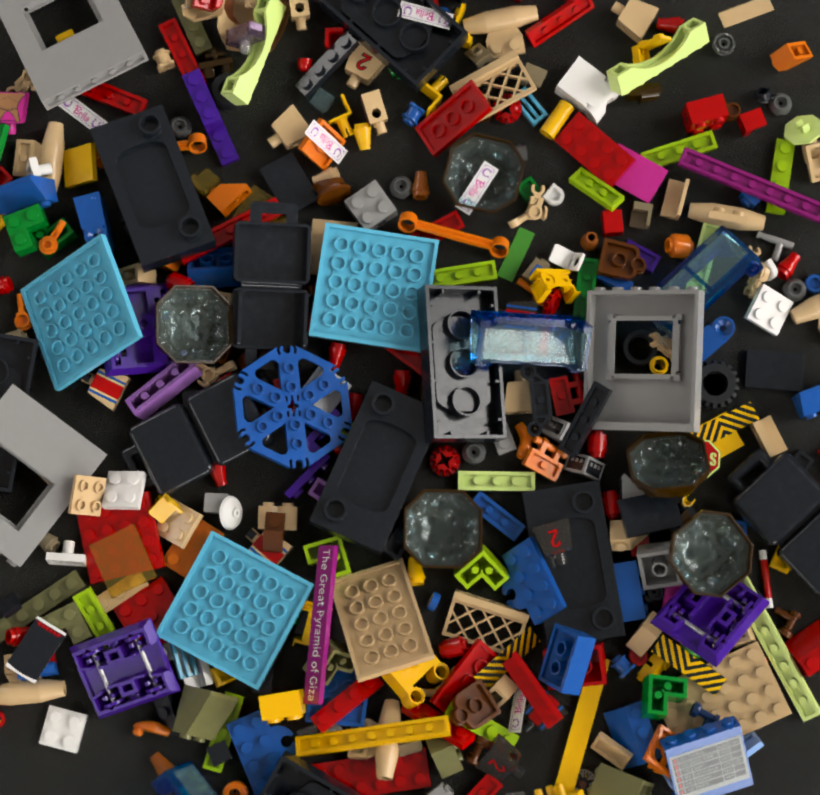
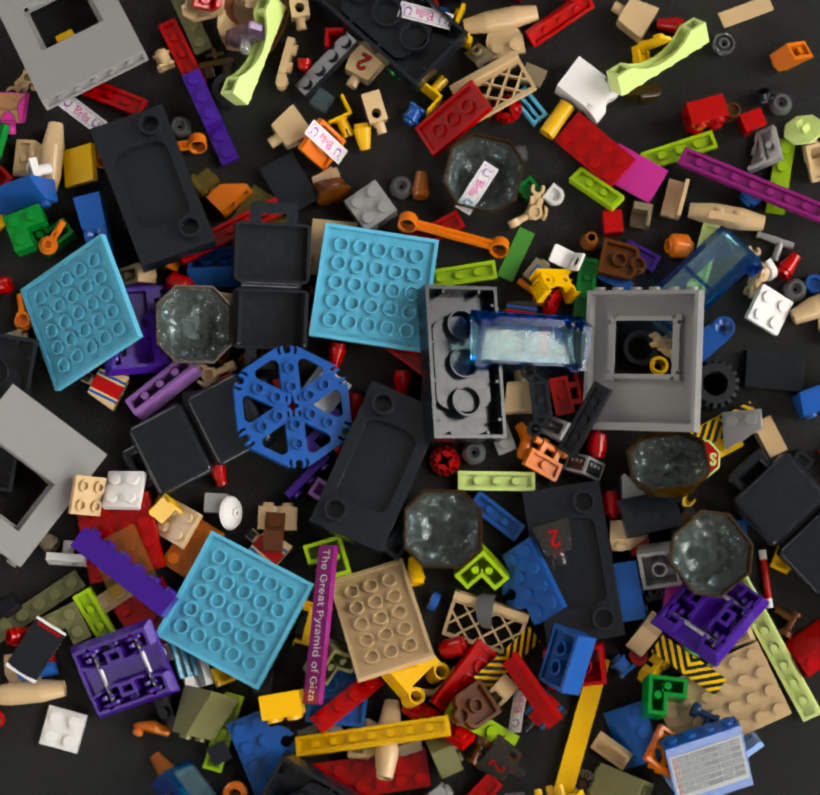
(125, 572): none -> dark purple brick
(286, 65): none -> tan hinge
(484, 609): none -> dark grey helmet
(740, 425): none -> light grey wing
(766, 149): none -> light grey wing

